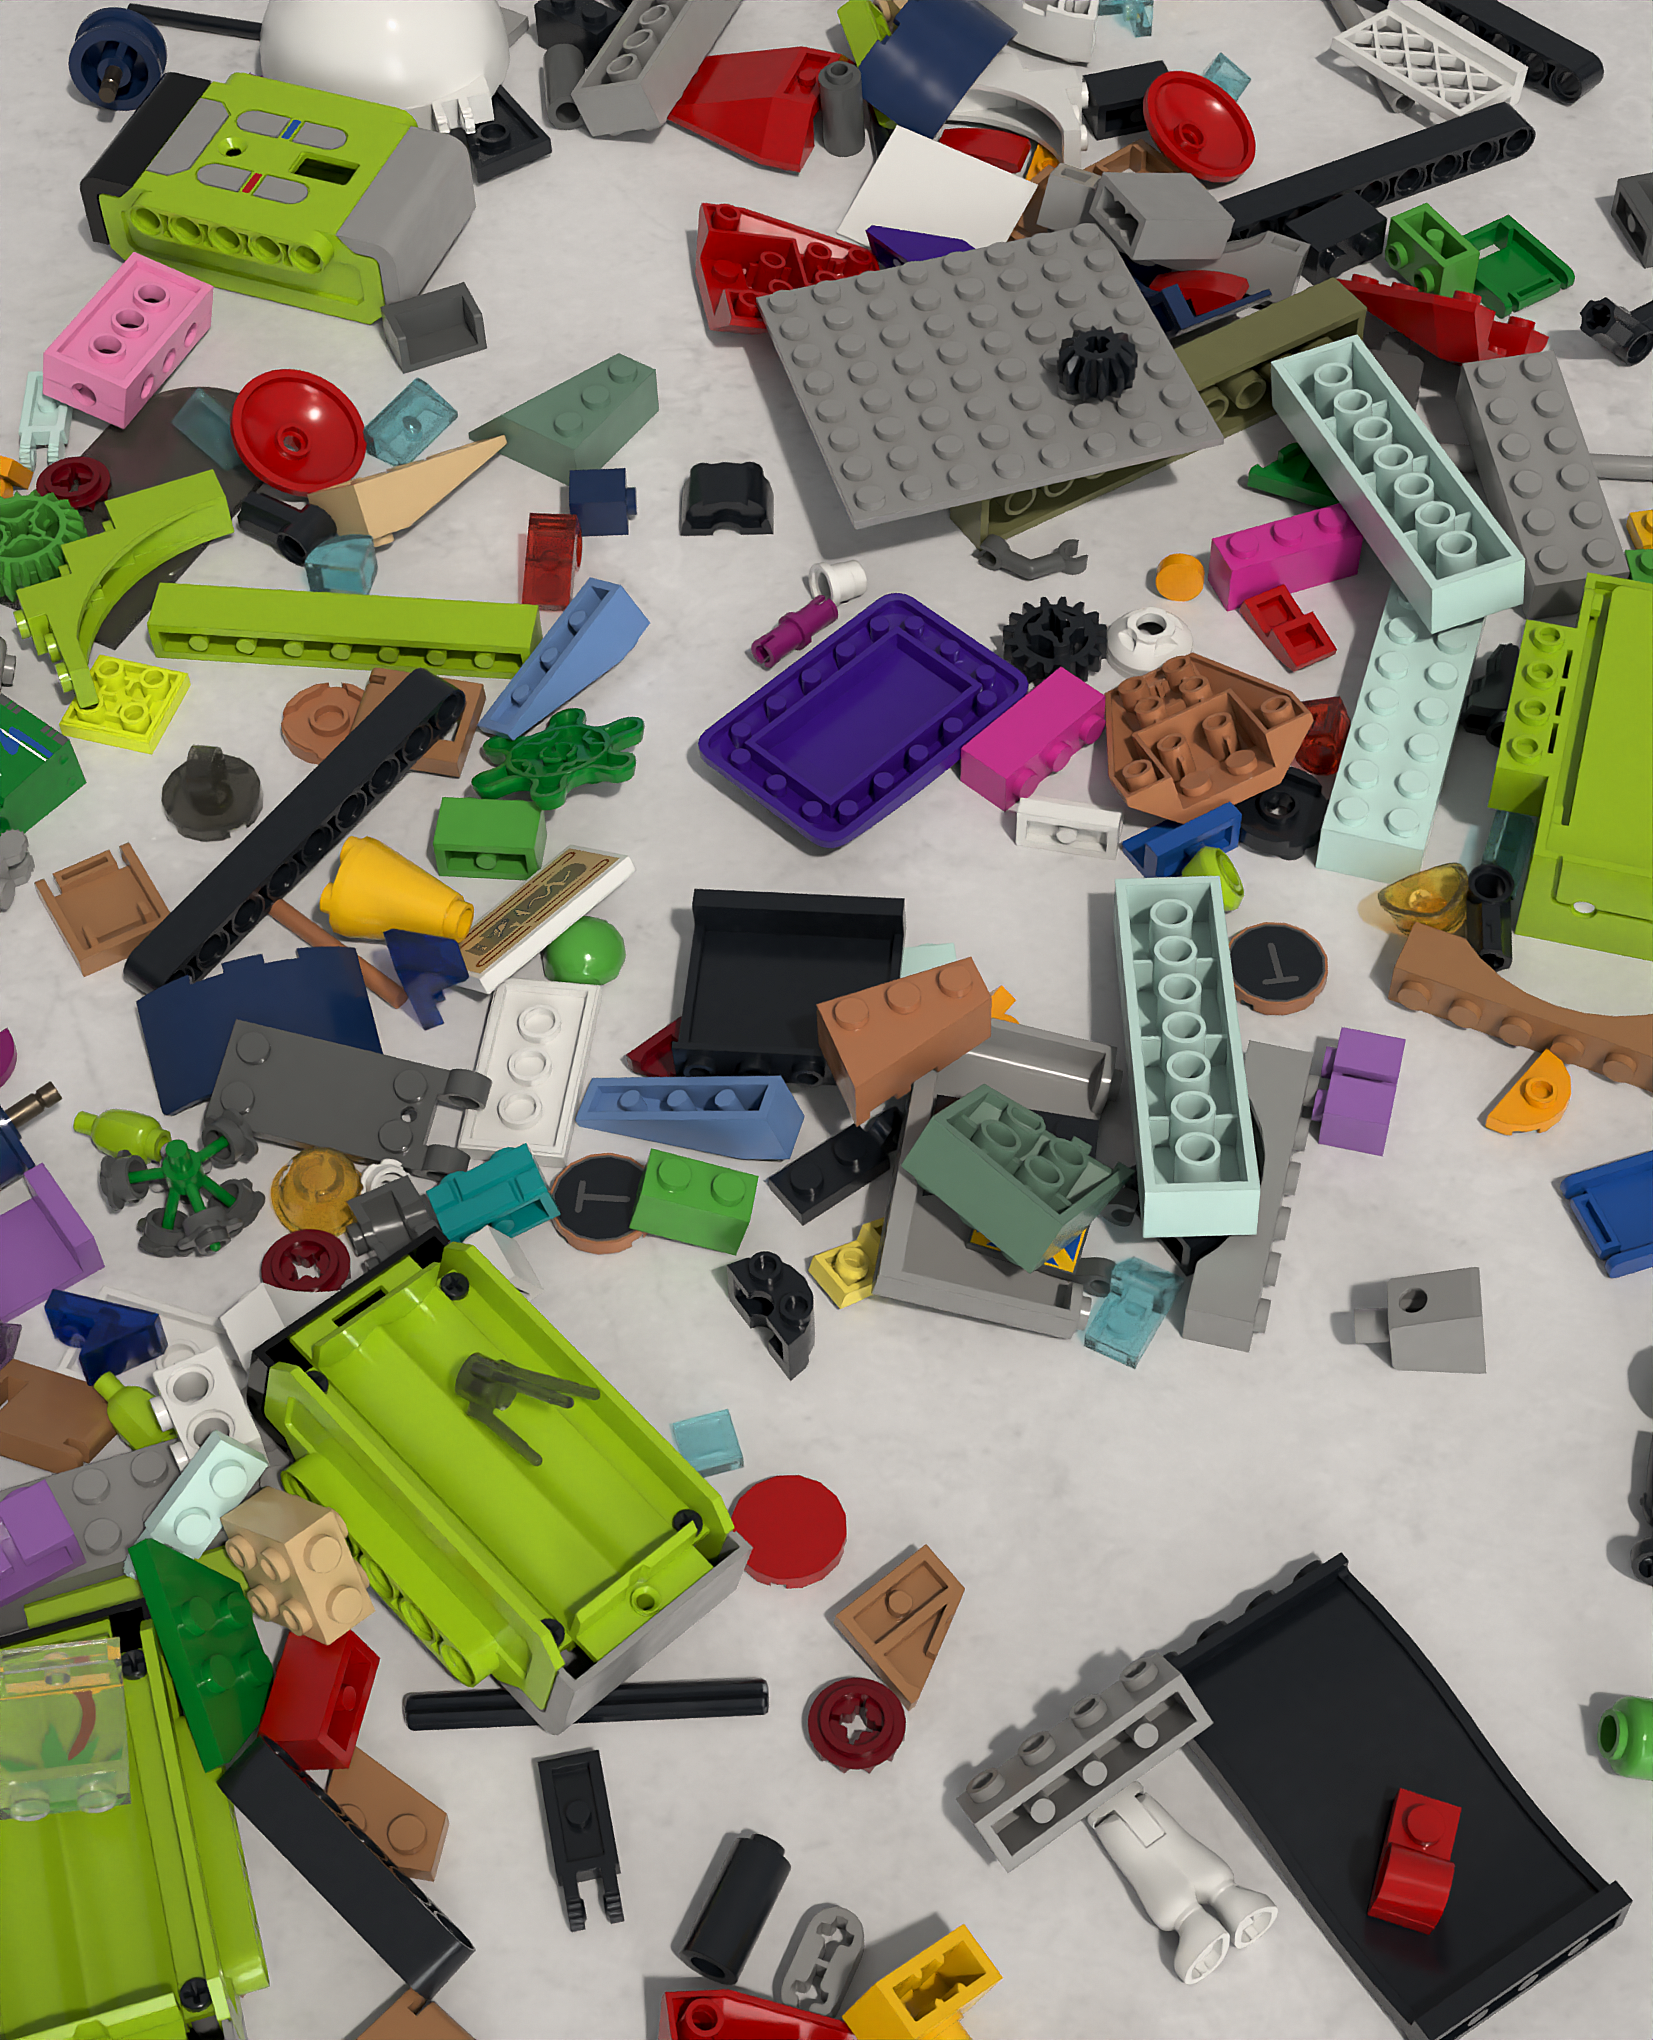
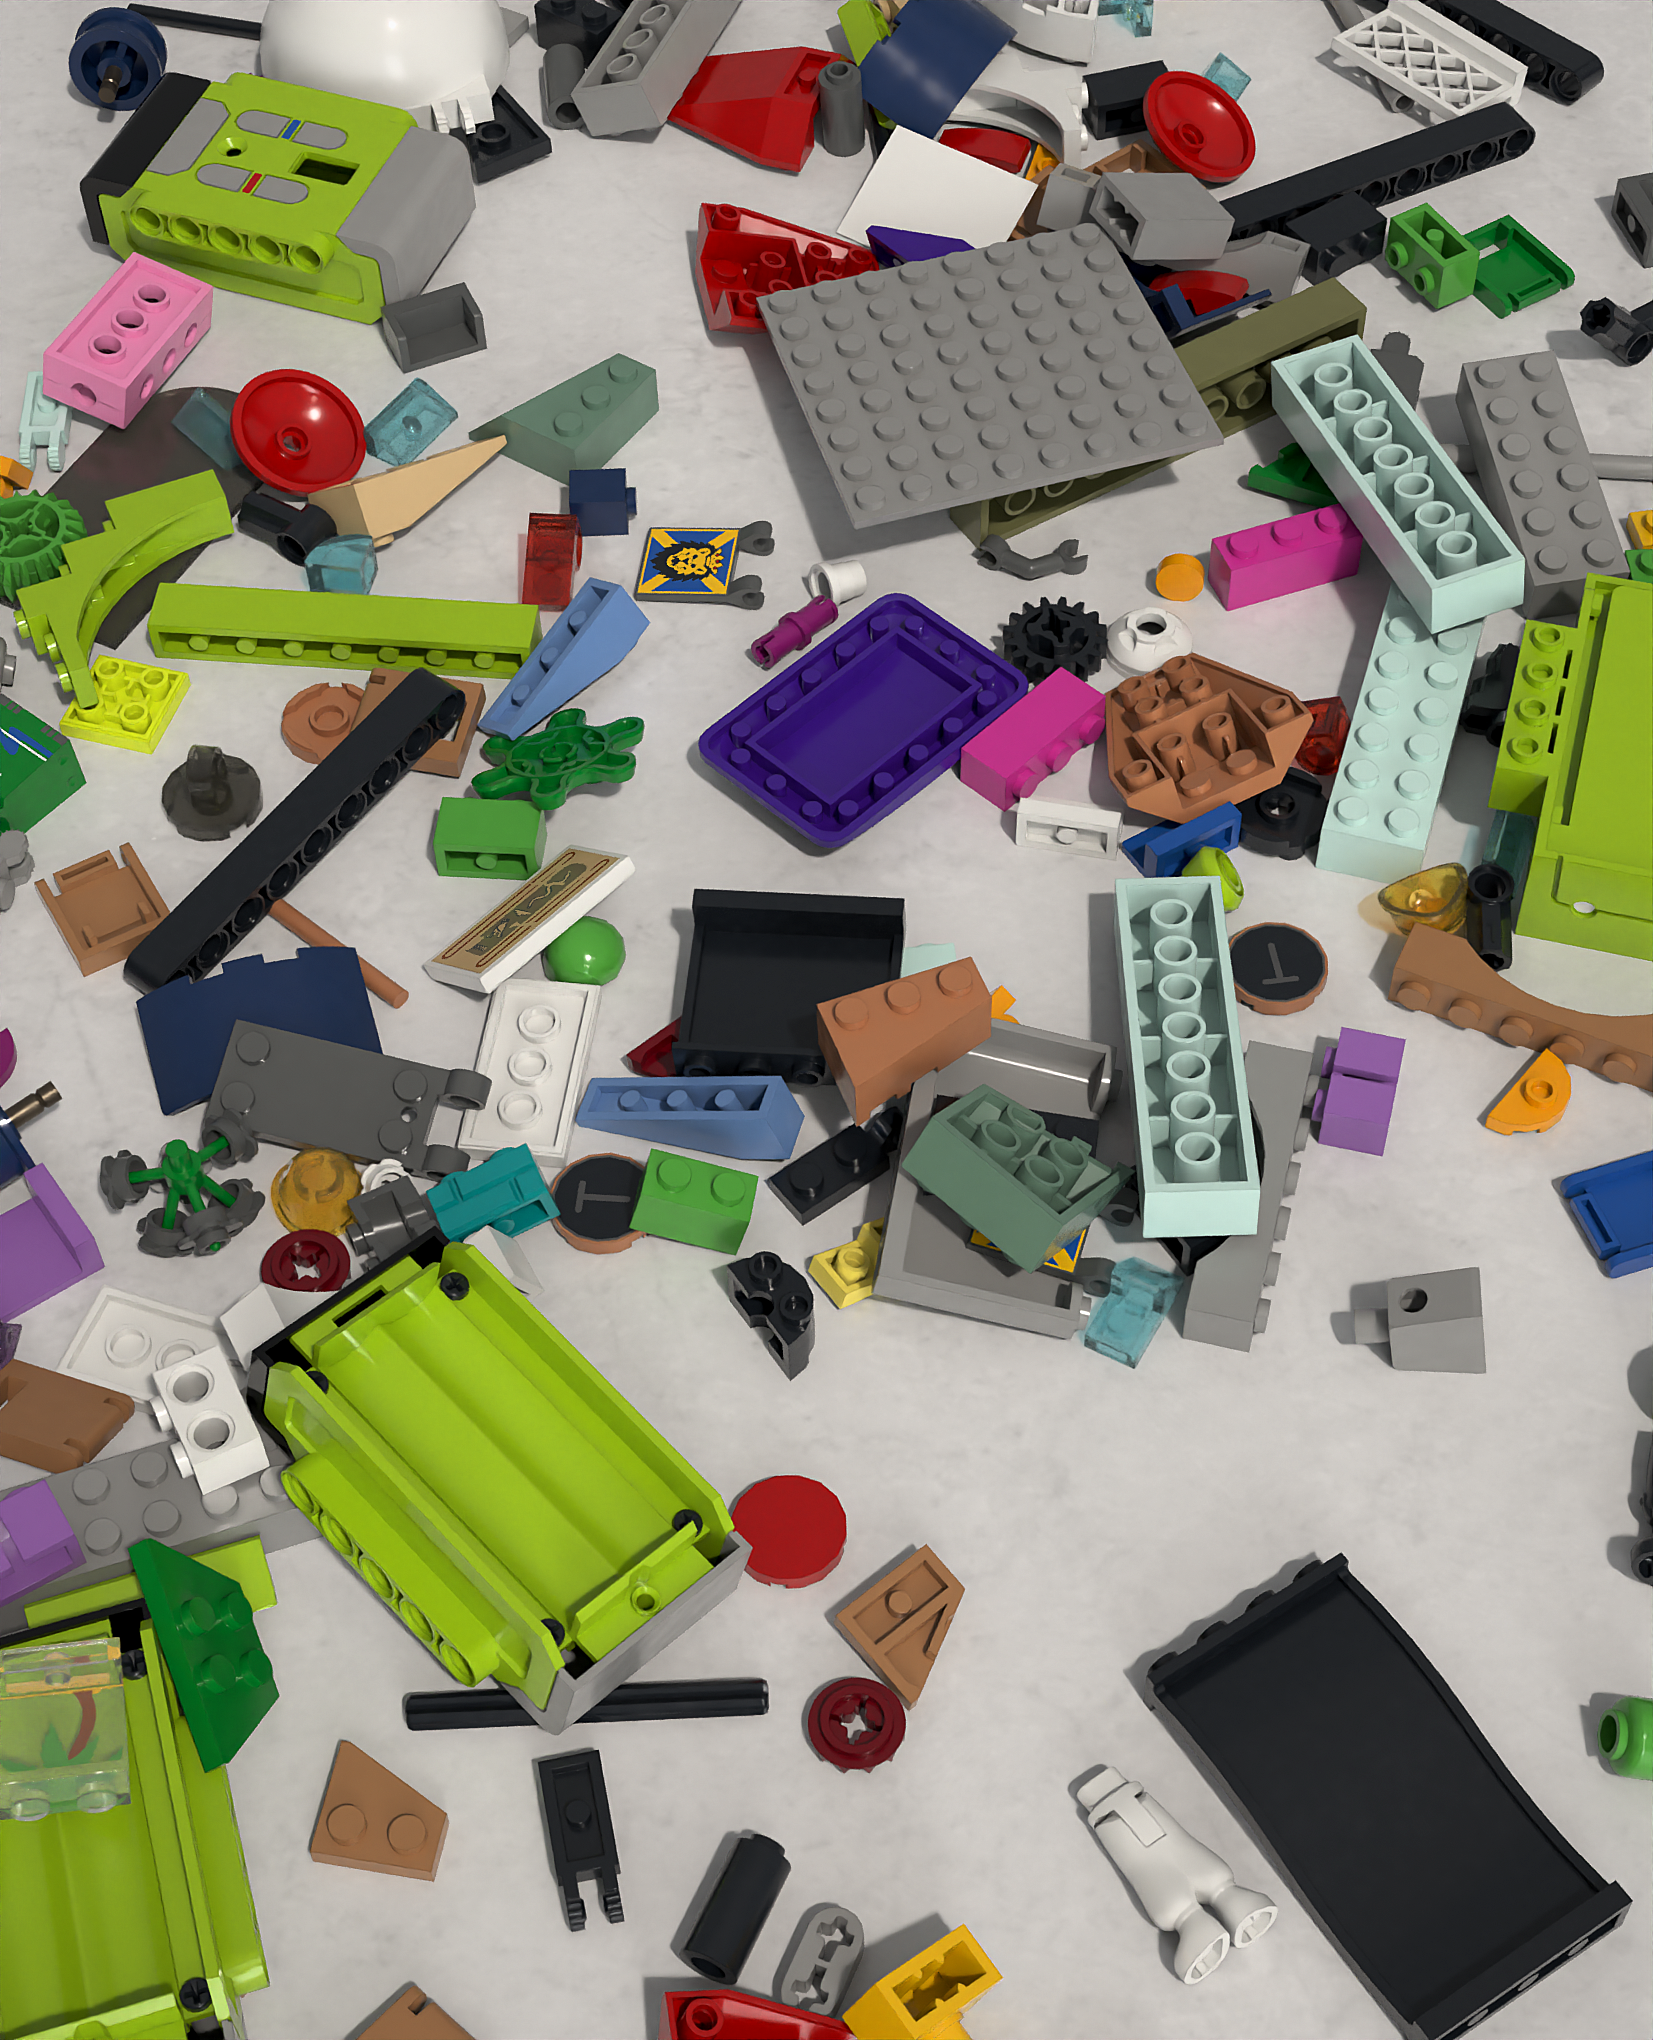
(91, 475): dark red gear -> none
(109, 1333): clear blue slope -> none
(124, 1130): lime plant -> none
(131, 1413): lime plant -> none
(201, 1495): light aqua hinge -> none
(297, 1564): tan brick -> none
(320, 1699): red brick -> none
(346, 1866): black beam -> none
(387, 891): yellow cone -> none
(425, 968): clear blue slope -> none
(494, 1385): clear smoke plant -> none
(702, 565): none -> flag
(709, 1443): clear light blue tile -> none
(727, 496): black cylinder -> none
(1083, 1760): light grey brick -> none
(1097, 363): black gear -> none
(1285, 630): red slope -> none
(1415, 1862): red plate -> none
(1445, 326): red wedge -> none

